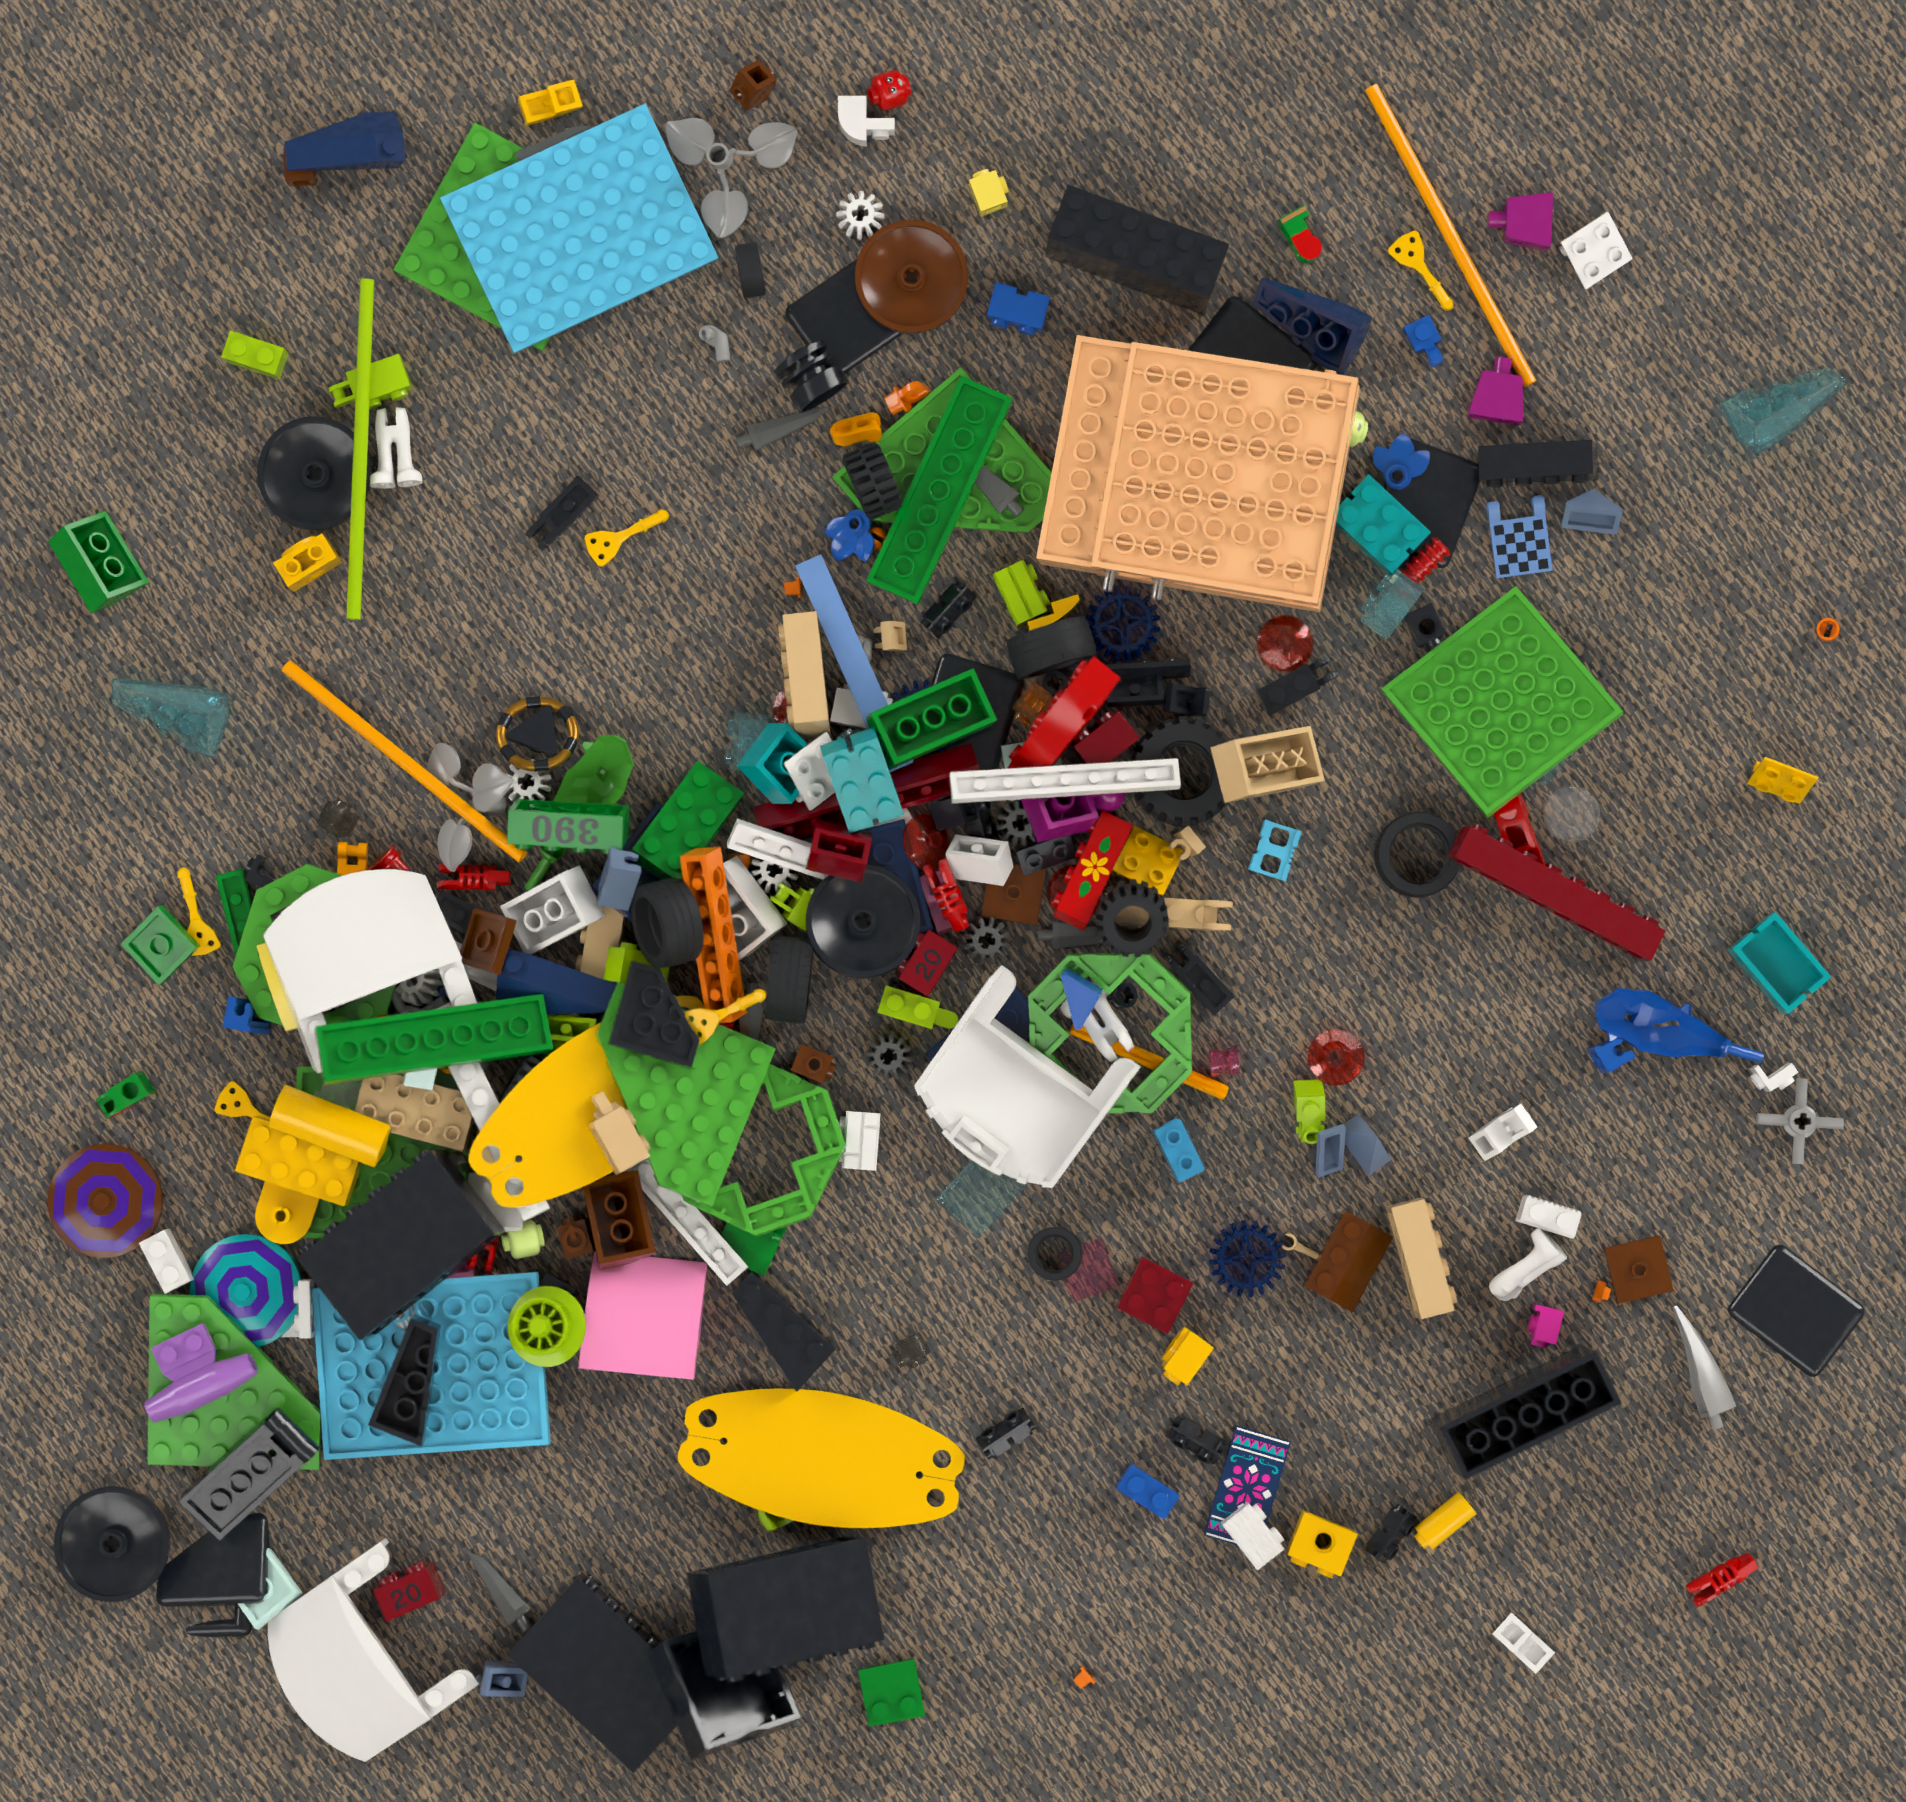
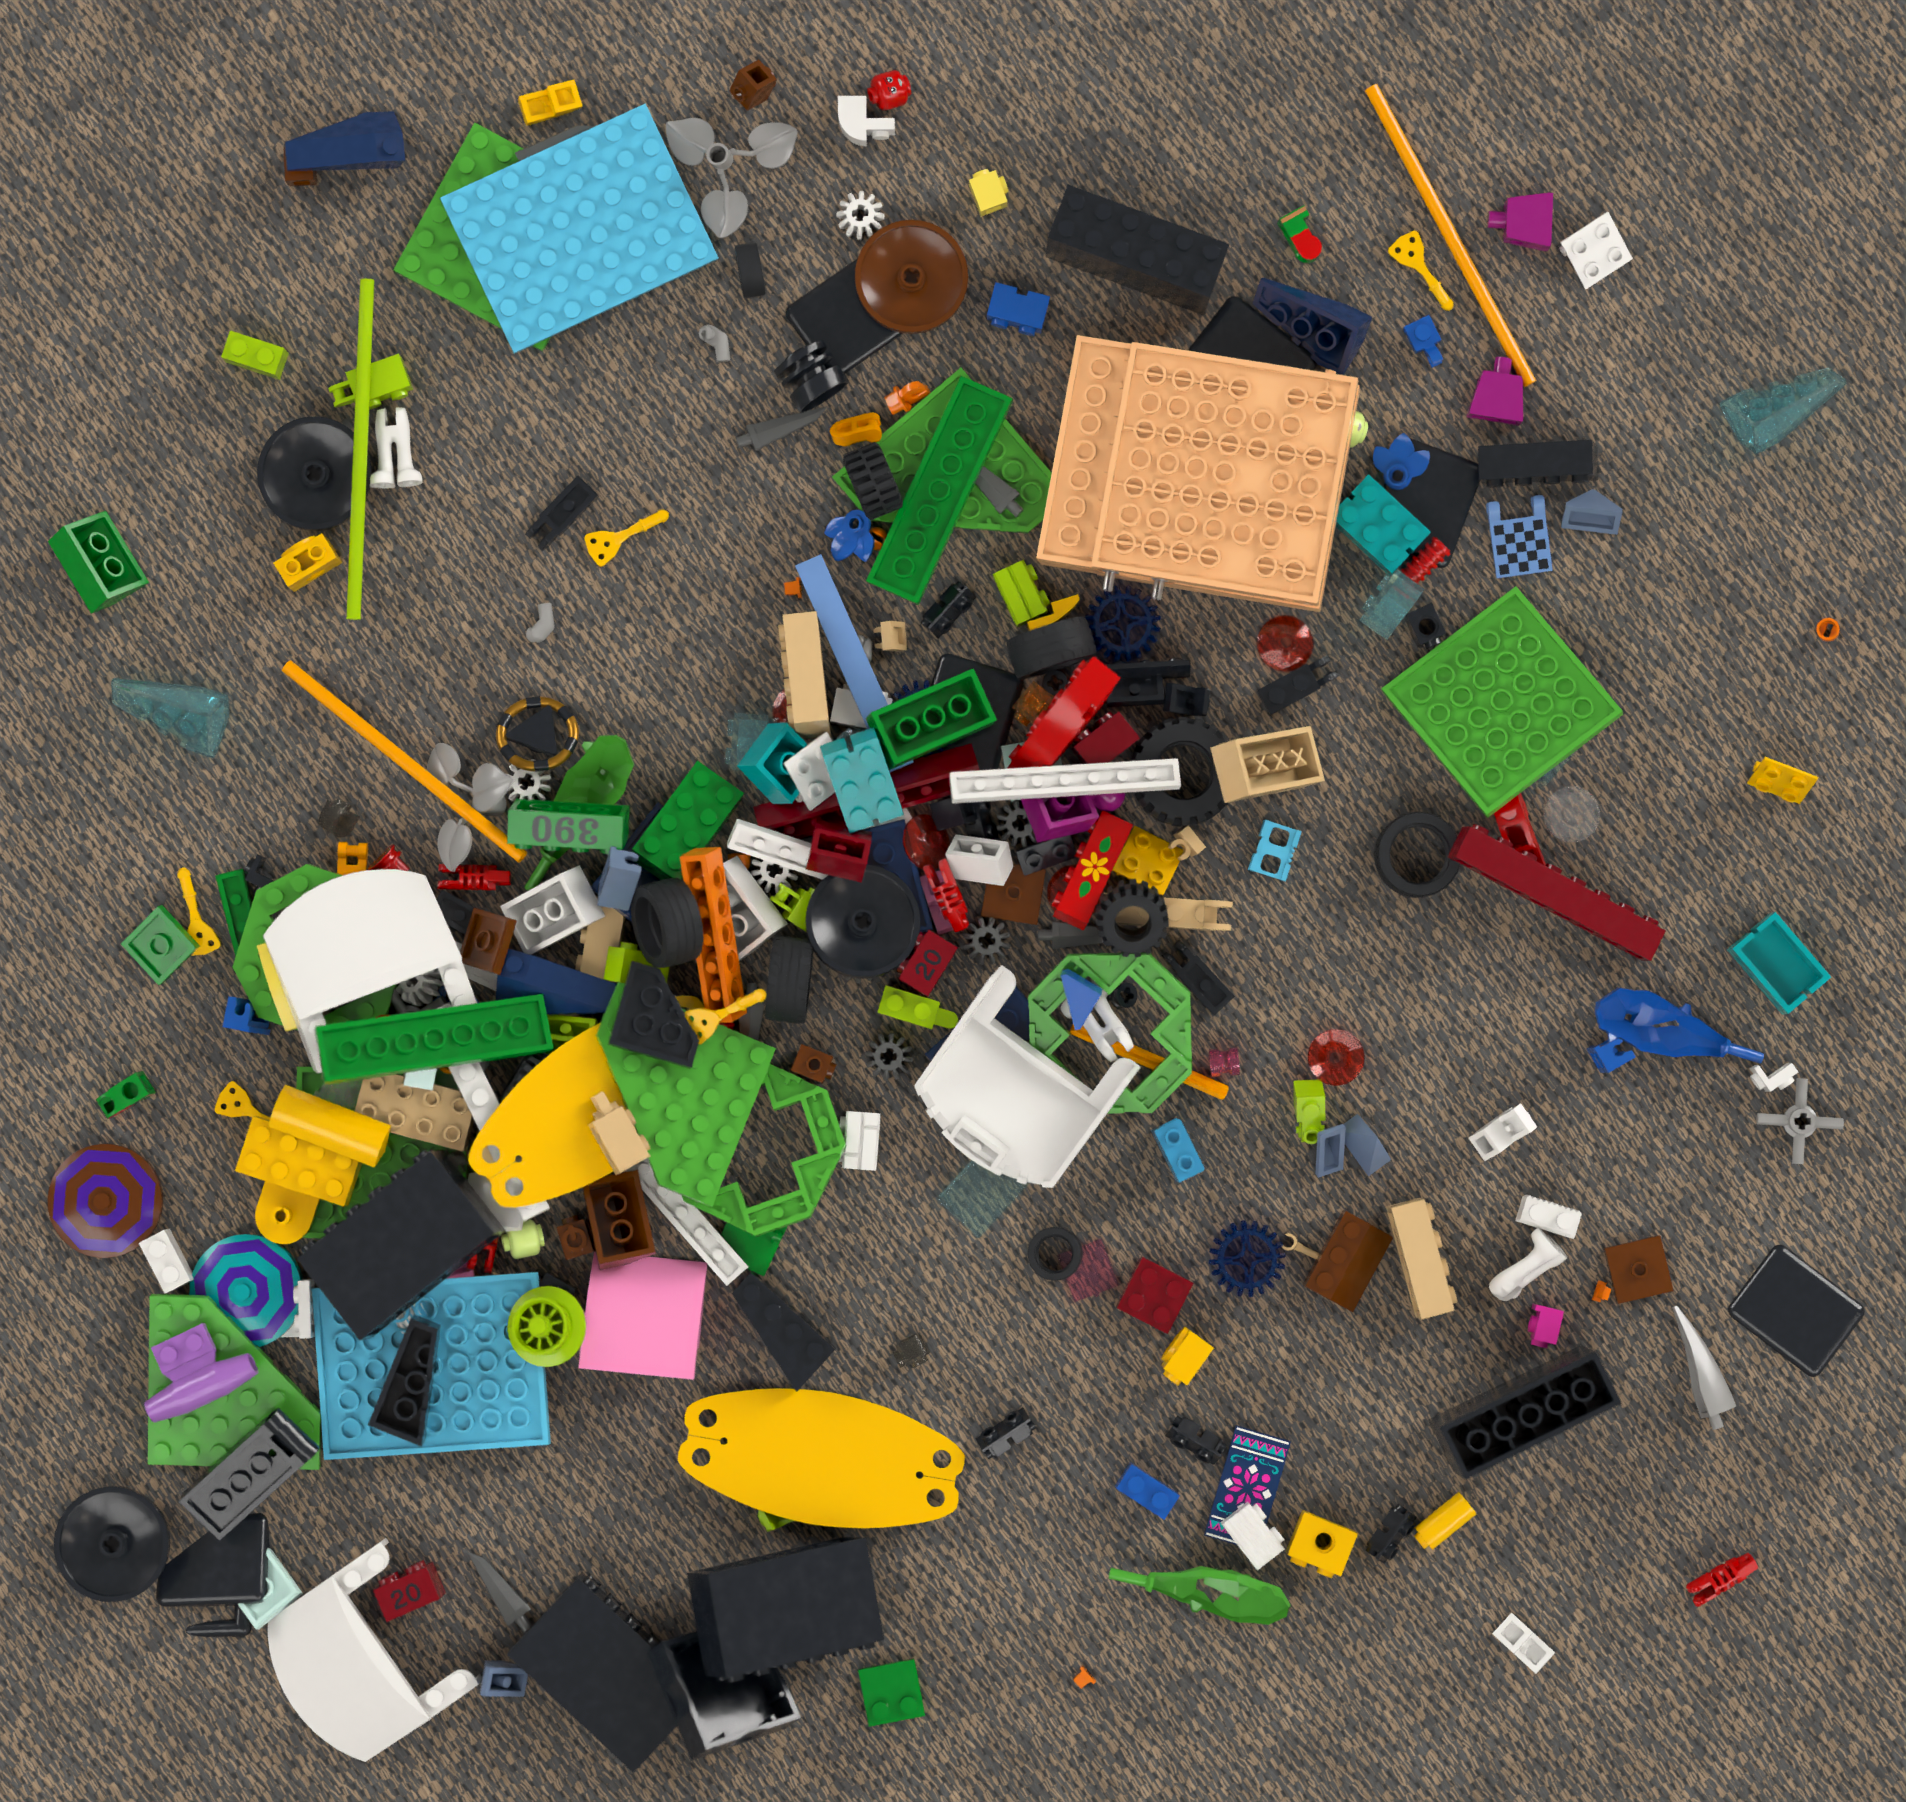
(544, 626): none -> light grey arm
(1257, 1600): none -> bright green piece

